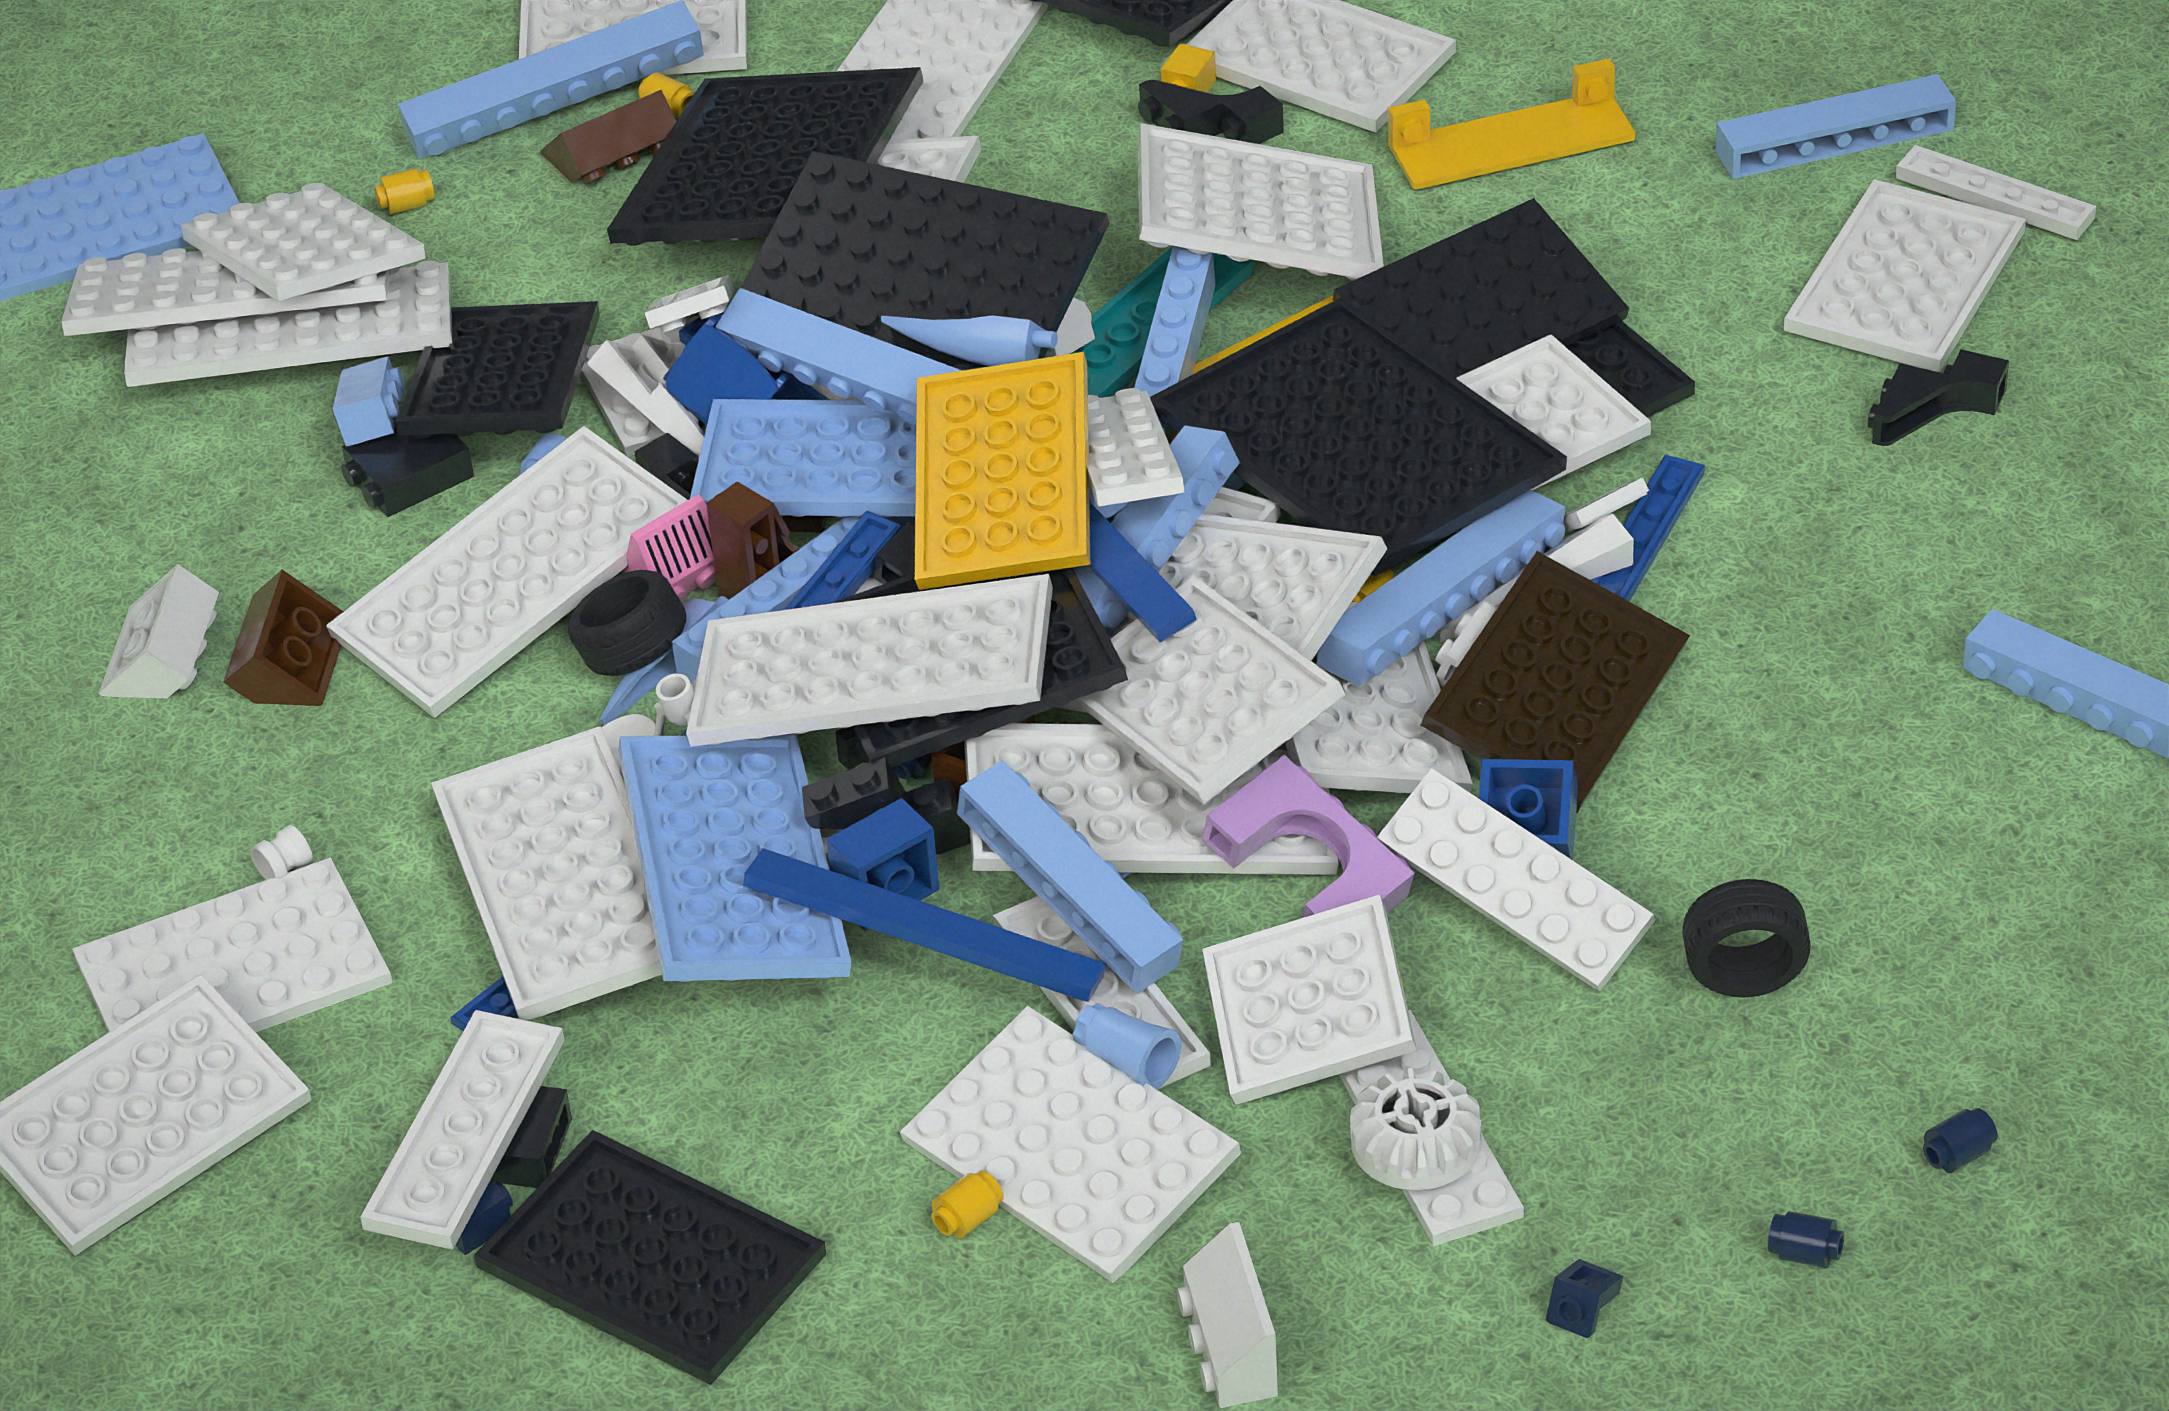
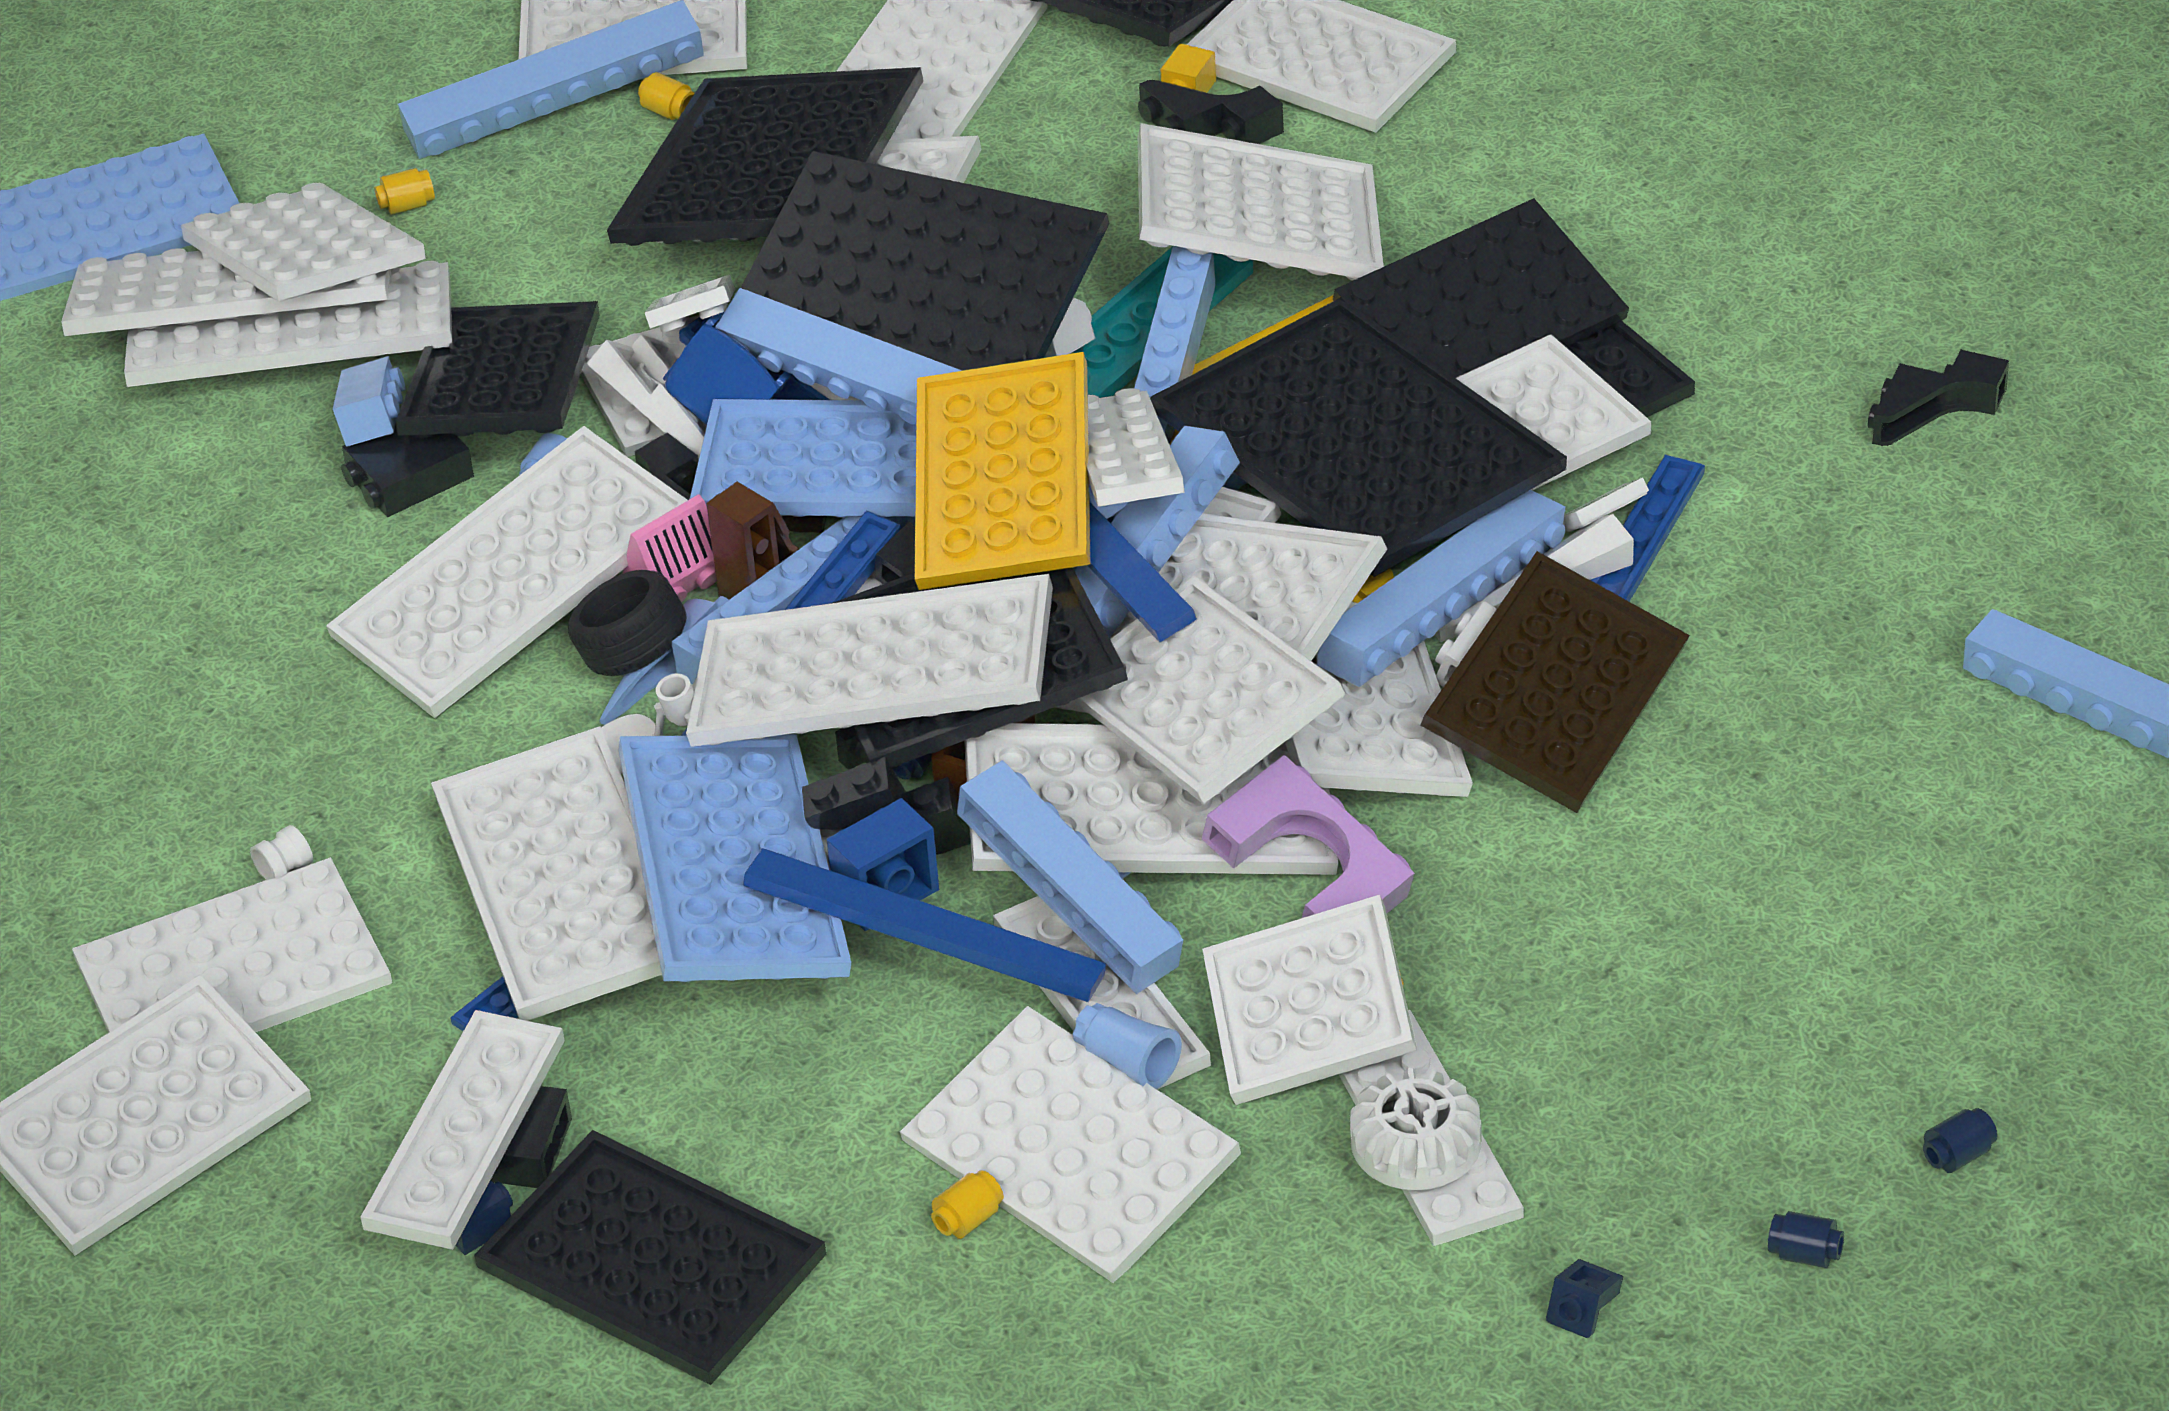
(161, 638): white slope -> none
(285, 645): reddish brown slope -> none
(611, 139): reddish brown slope -> none
(978, 340): light blue piece -> none
(1229, 1321): white slope -> none
(1511, 138): yellow bracket -> none
(1516, 879): white plate -> none
(1534, 796): blue brick -> none
(1739, 908): black tyre -> none
(1835, 126): light blue brick -> none
(1905, 275): white plate -> none
(1995, 192): white plate -> none

